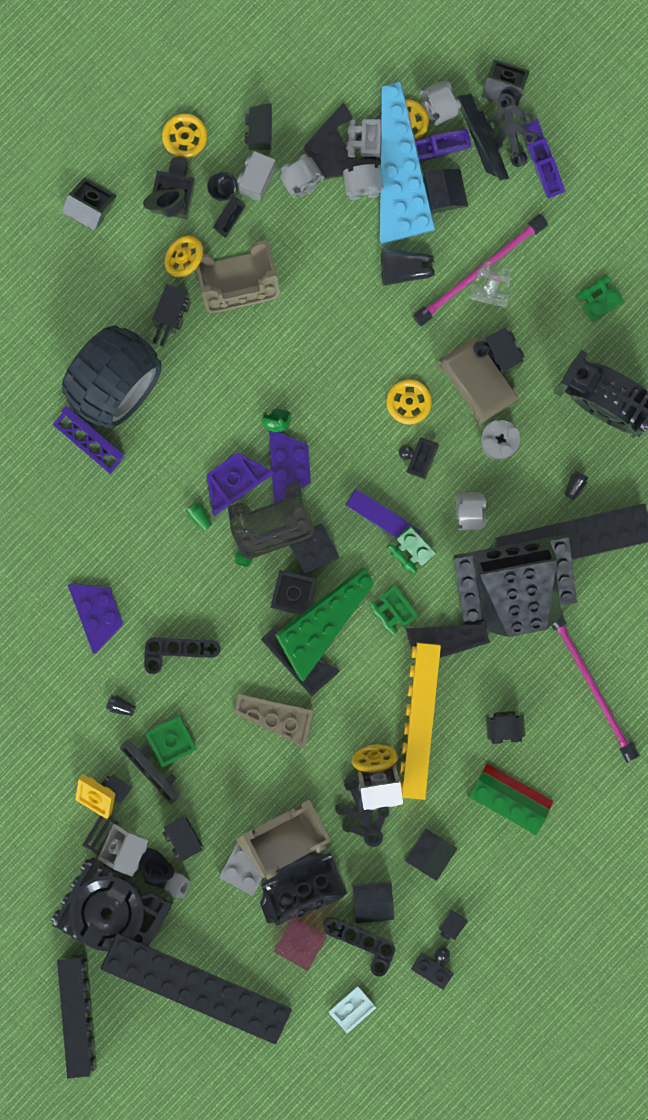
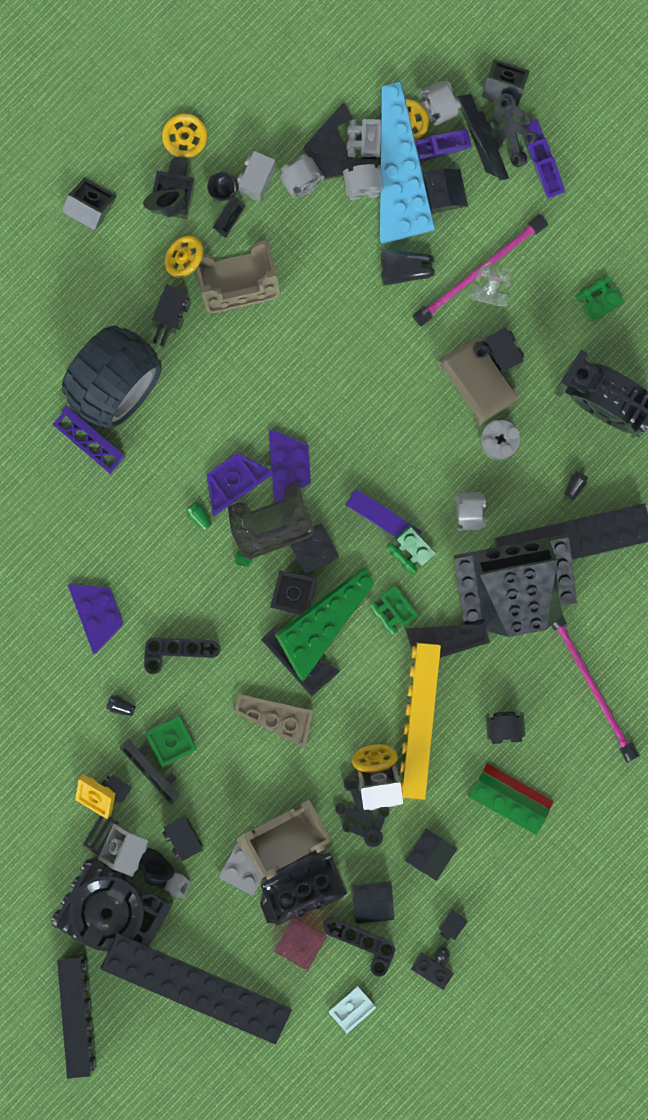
(260, 127): black slope -> none
(277, 420): green hair -> none
(421, 457): black plate -> none
(424, 407): yellow plate -> none

